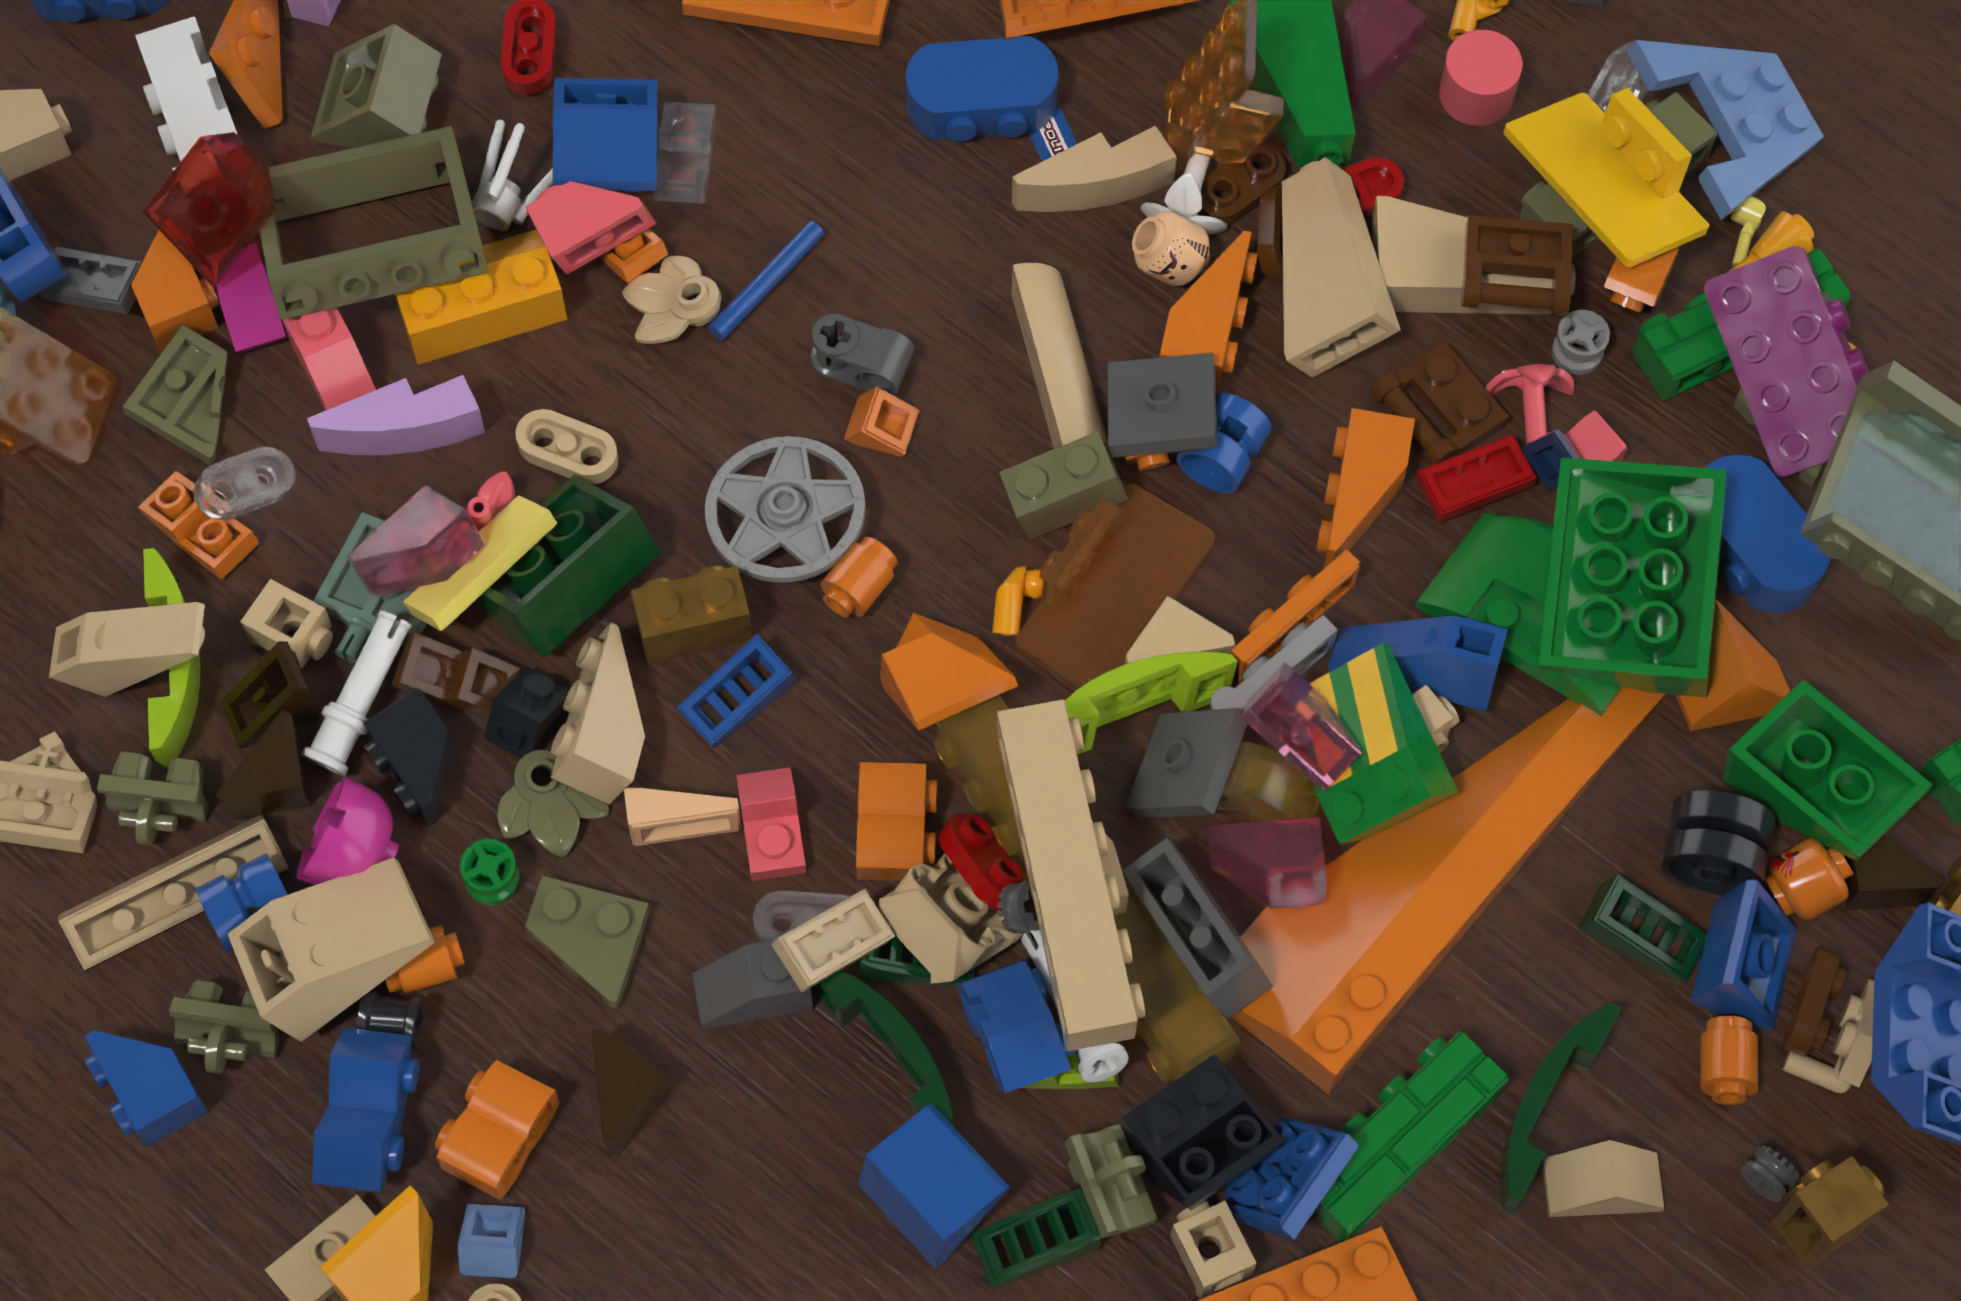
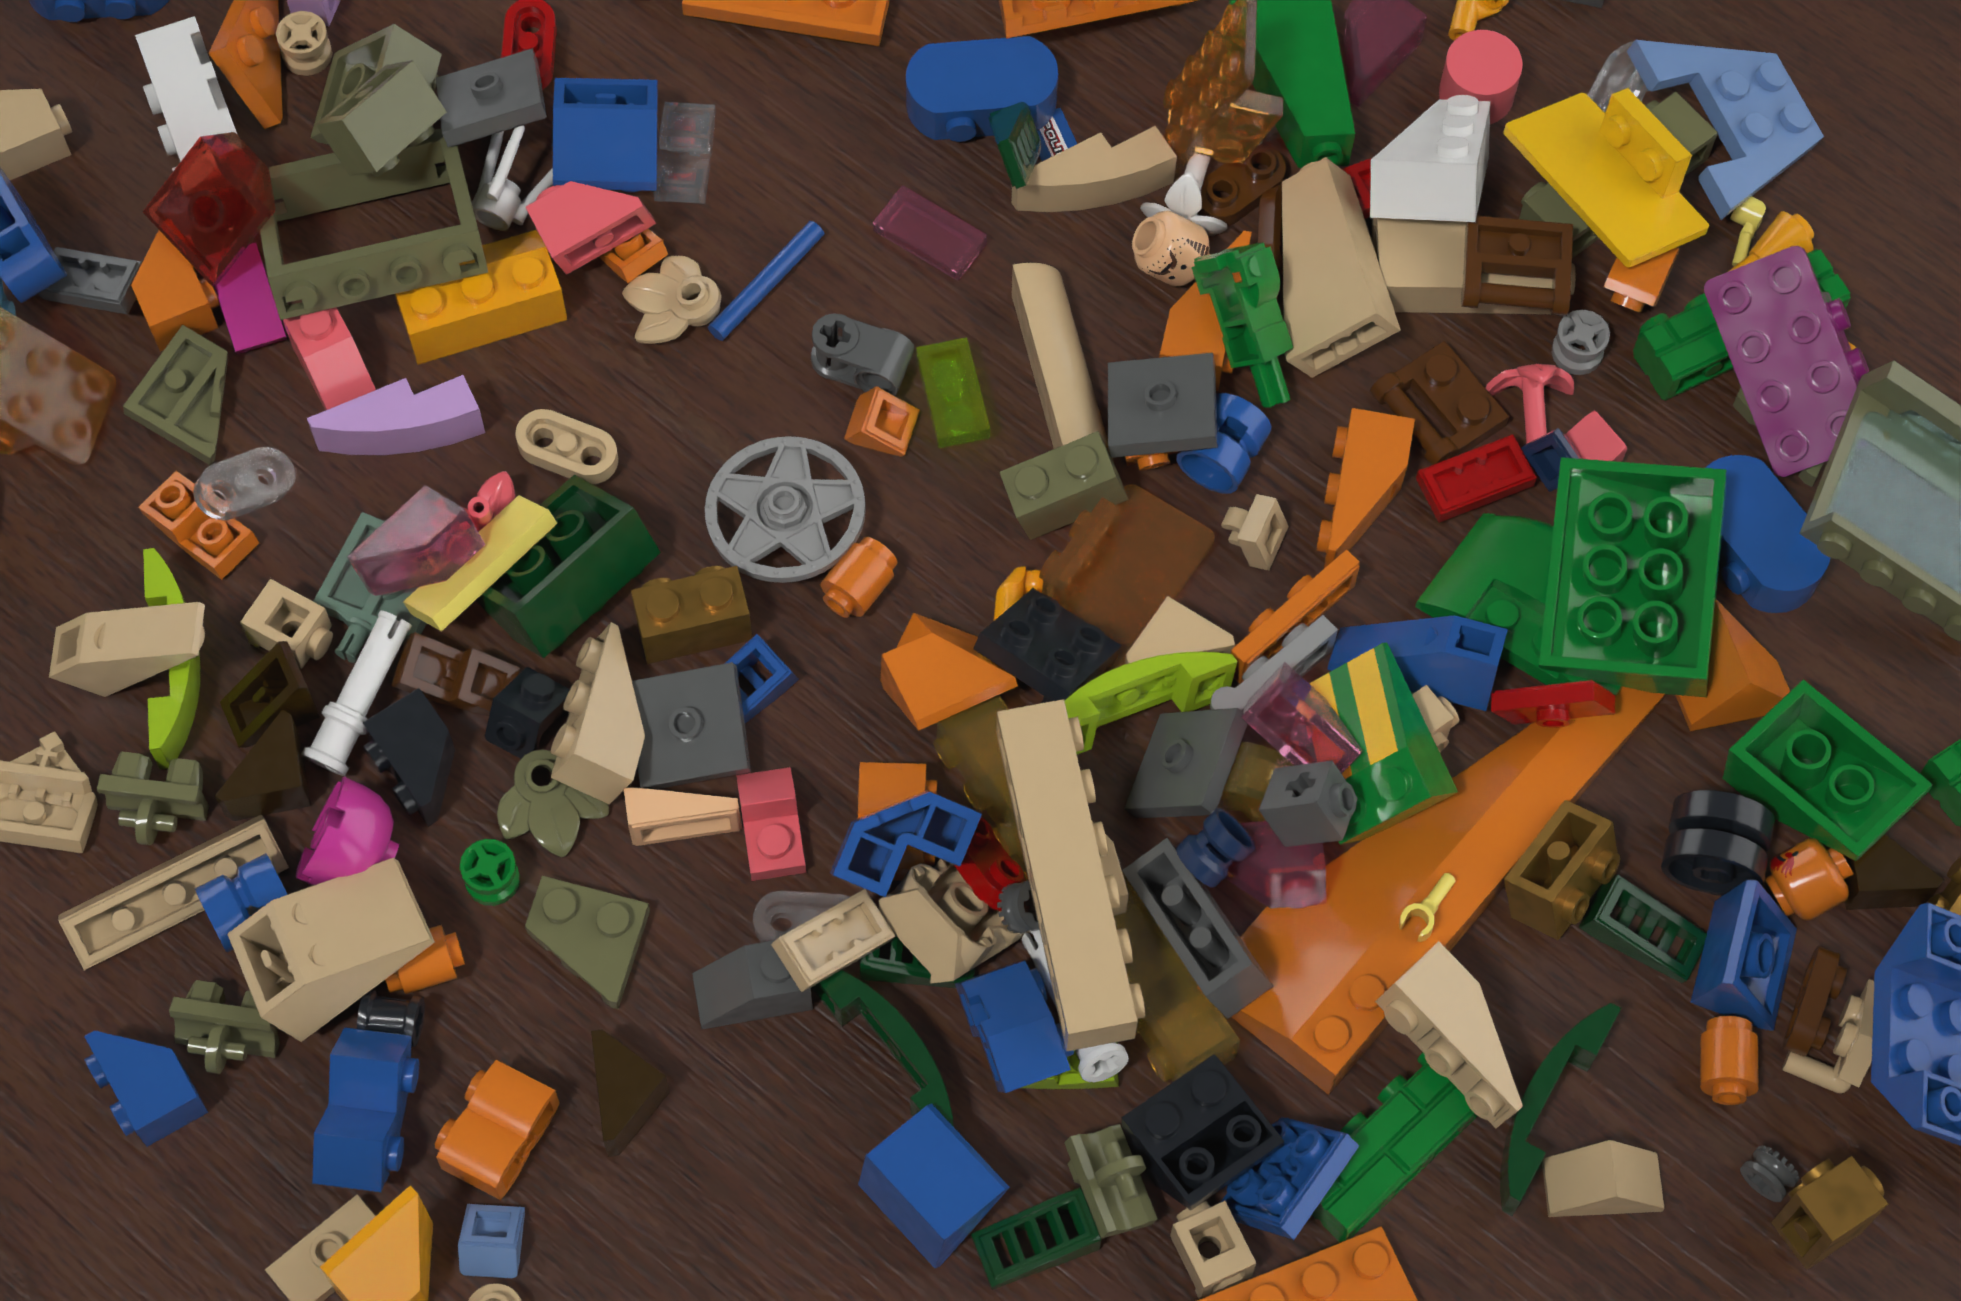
(306, 30): none -> tan wheel
(382, 119): none -> olive brick
(491, 98): none -> dark grey plate
(691, 727): none -> dark grey plate
(879, 839): none -> blue brick
(930, 232): none -> clear pink tile
(953, 392): none -> clear neon green plate
(1016, 141): none -> dark green slope
(1047, 646): none -> black plate
(1215, 847): none -> dark blue wheel
(1248, 313): none -> green piece
(1257, 530): none -> tan tile
(1308, 804): none -> dark grey brick
(1428, 906): none -> light yellow hand
(1434, 164): none -> white wedge
(1451, 1024): none -> tan slope
(1553, 704): none -> red plate
(1562, 870): none -> pearl gold brick

